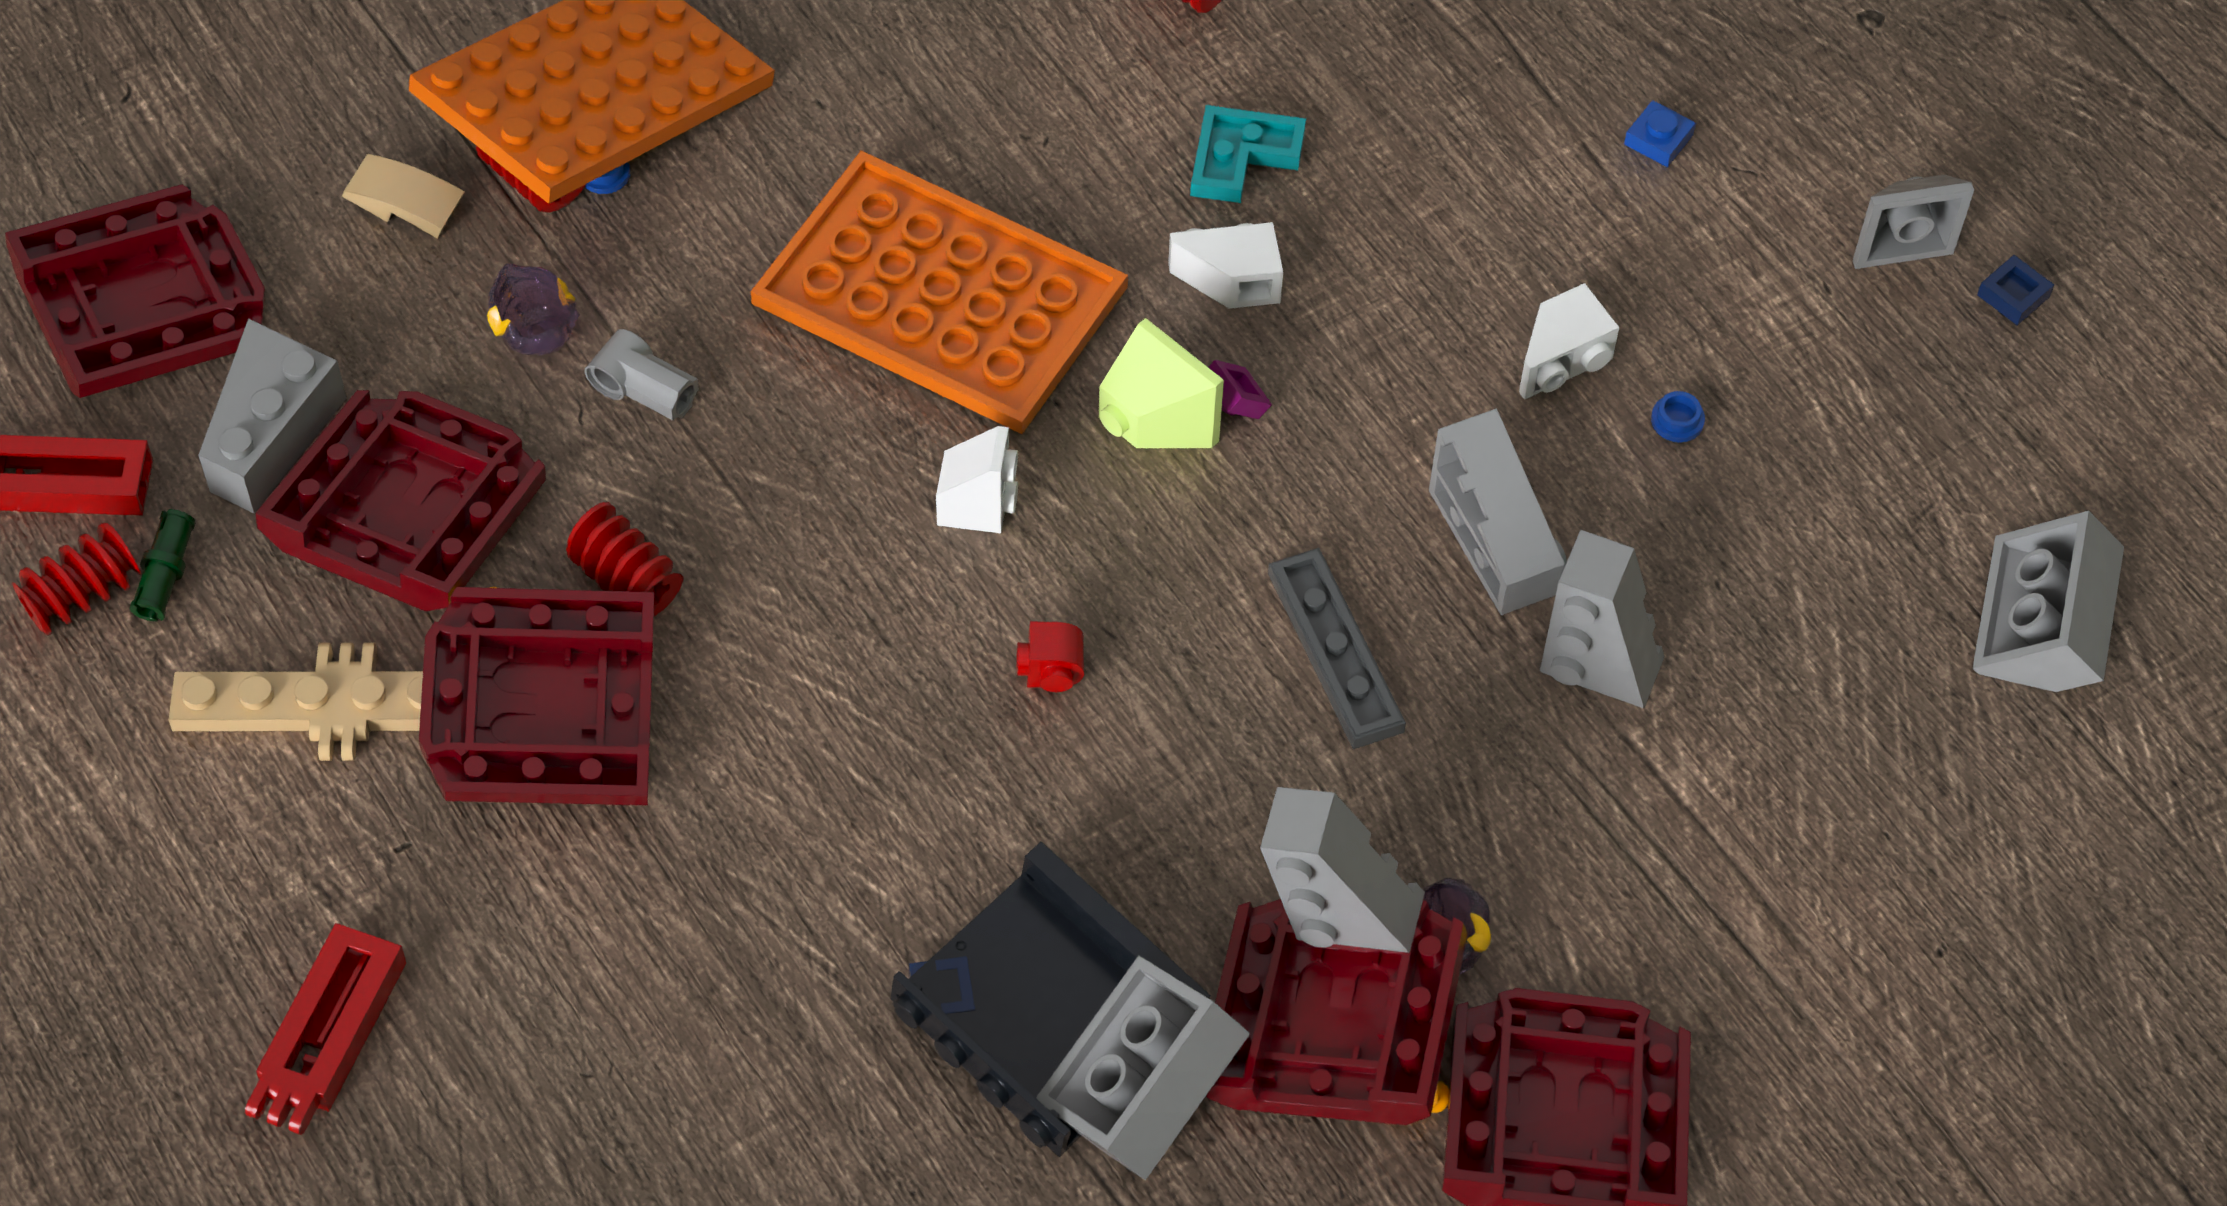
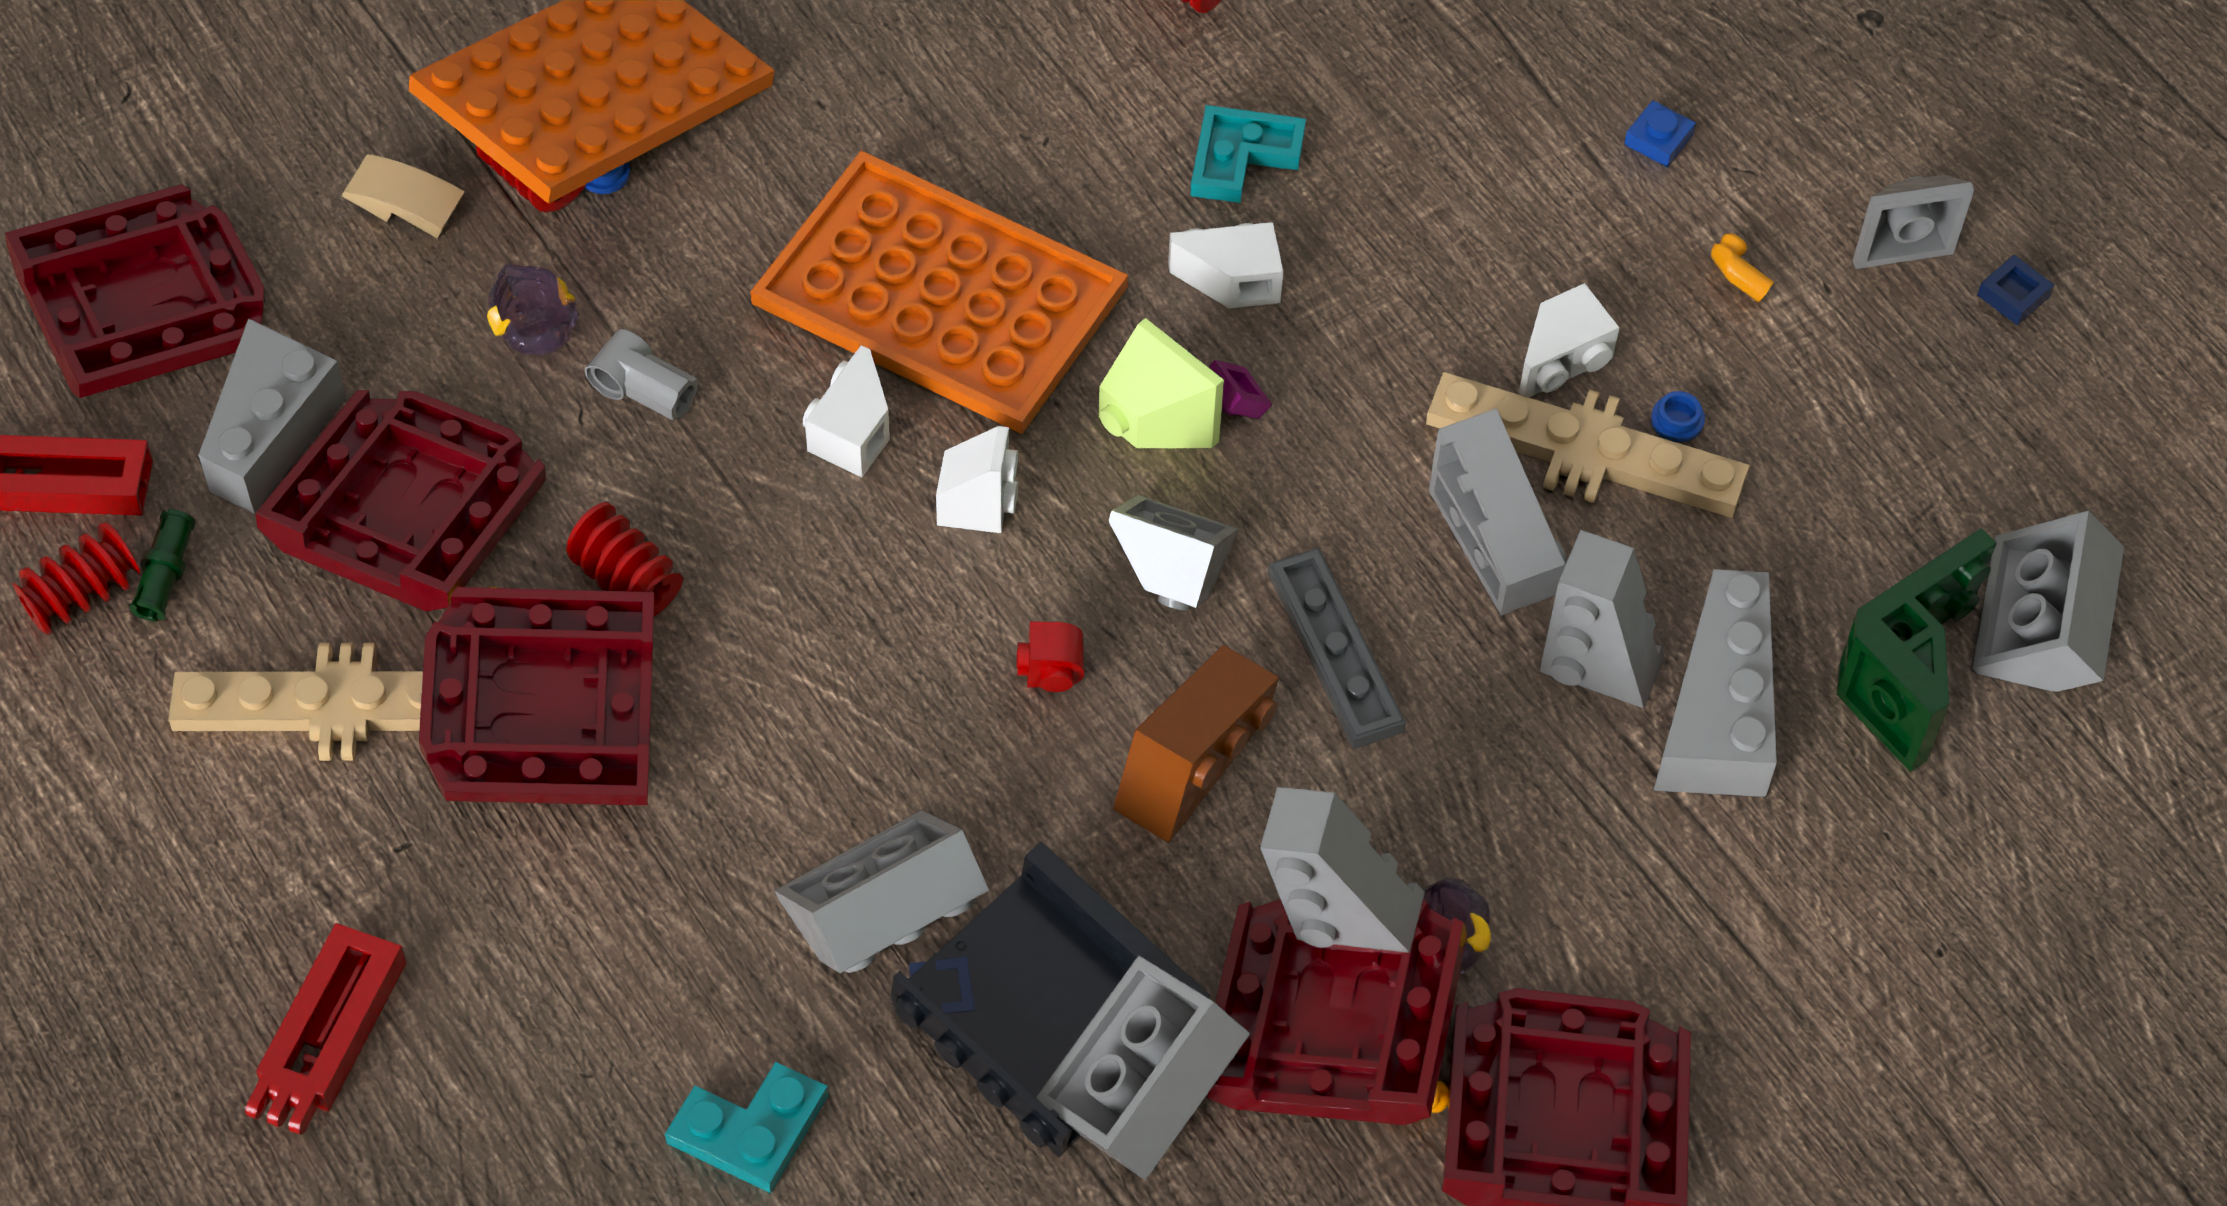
(753, 1141): none -> teal plate
(851, 418): none -> white slope
(884, 891): none -> light grey slope
(1172, 549): none -> slope
(1193, 741): none -> dark orange wedge
(1595, 446): none -> tan hinge
(1725, 709): none -> light grey wedge
(1738, 271): none -> light orange arm
(1896, 649): none -> dark green bracket

